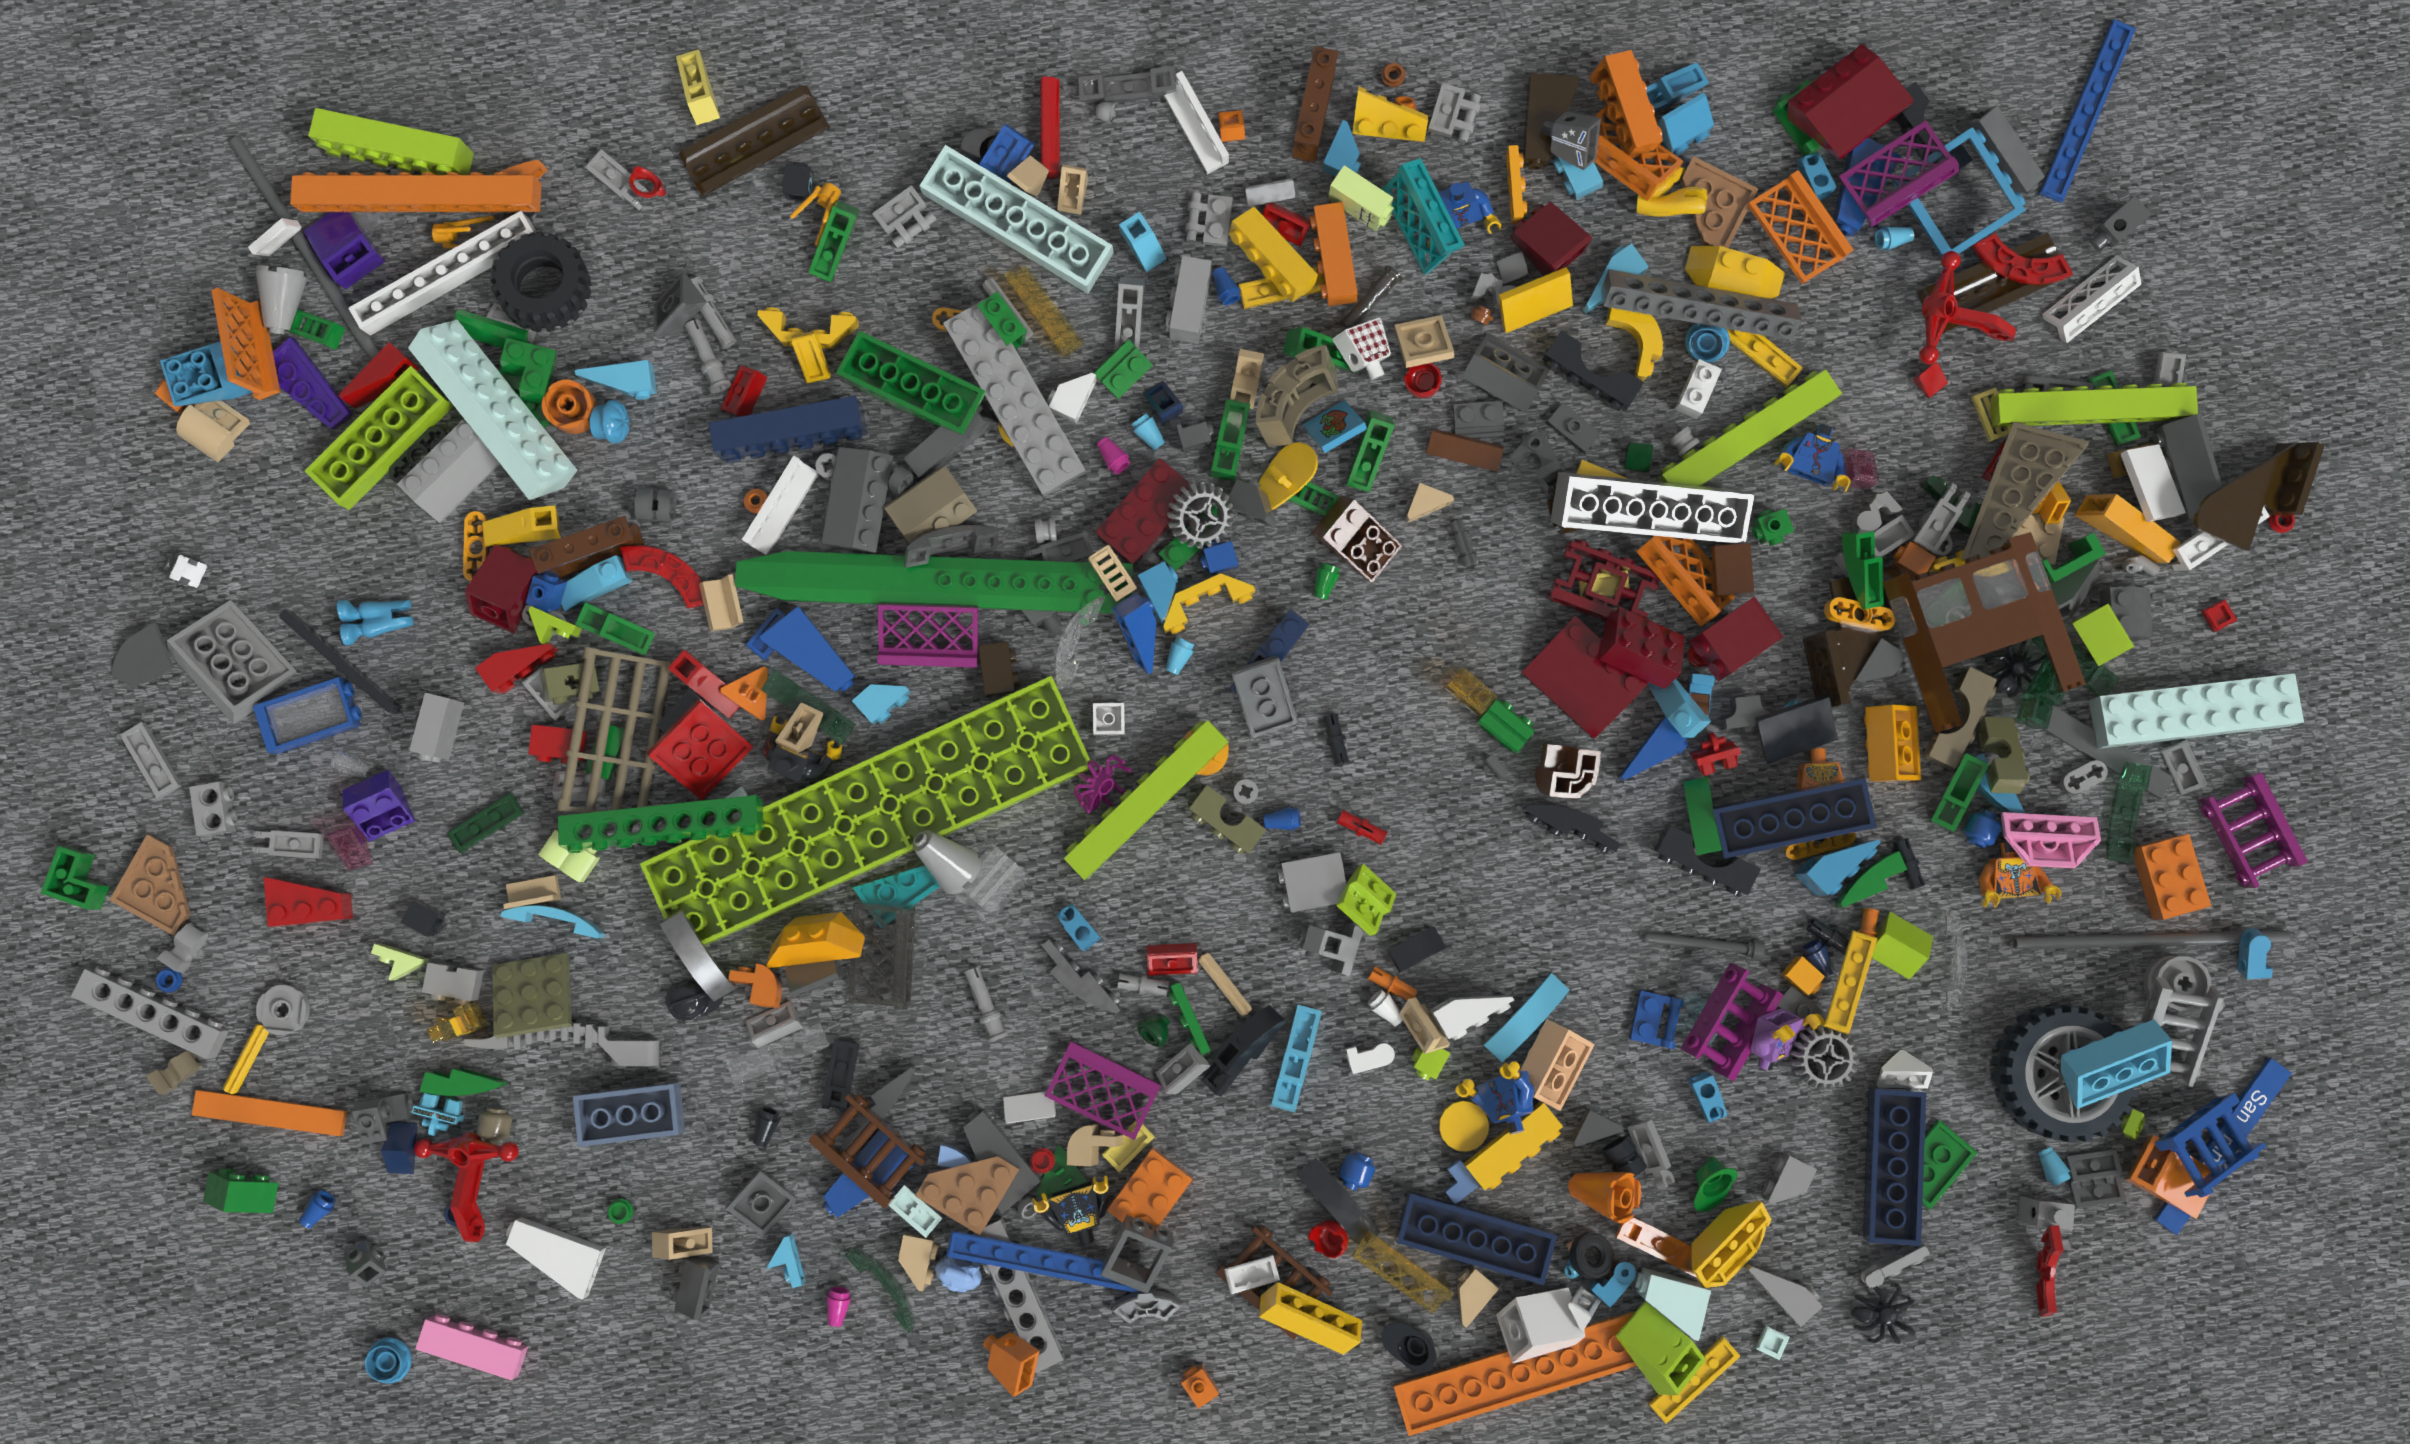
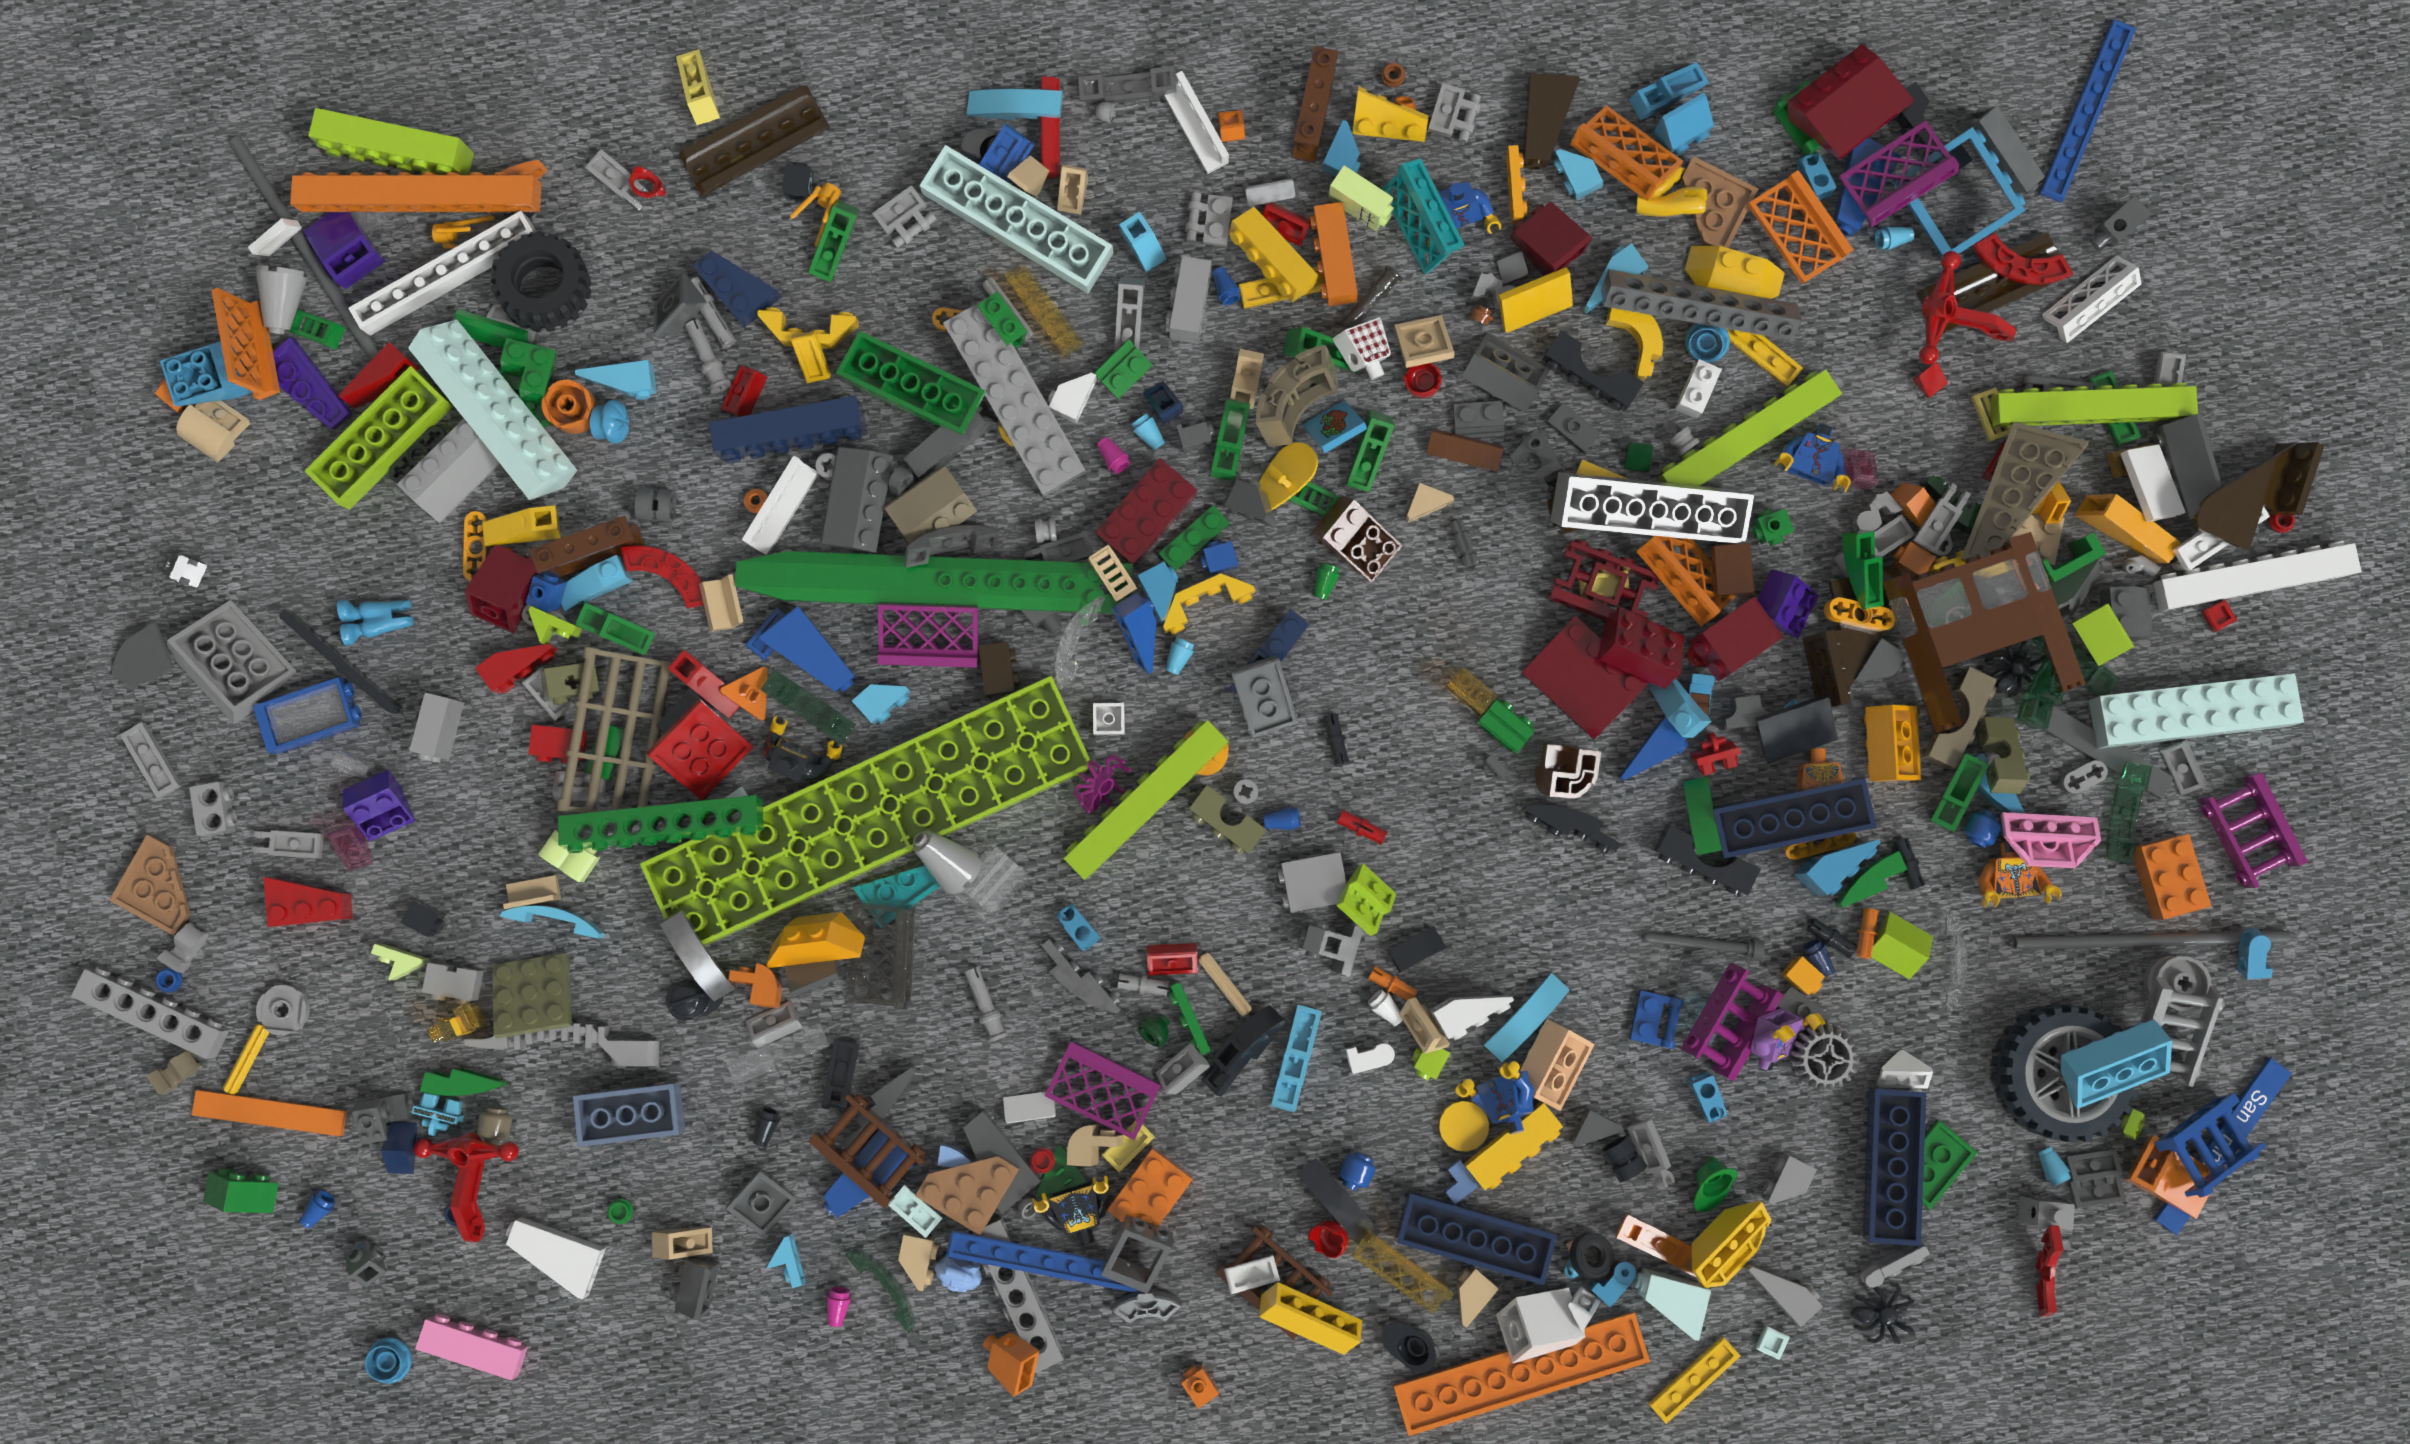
(69, 880): green brick -> none
(486, 822): dark green tile -> none
(736, 288): none -> dark blue wedge
(800, 729): tan slope -> none
(1014, 103): none -> medium azure slope
(1196, 534): light grey gear -> none
(1574, 138): dark grey torso -> none
(1607, 1193): orange cone -> none
(1627, 102): orange wedge -> none
(1660, 1350): lime slope -> none
(1787, 602): none -> dark purple slope
(1850, 982): yellow tile -> none
(1914, 502): none -> orange slope
(2256, 577): none -> white brick

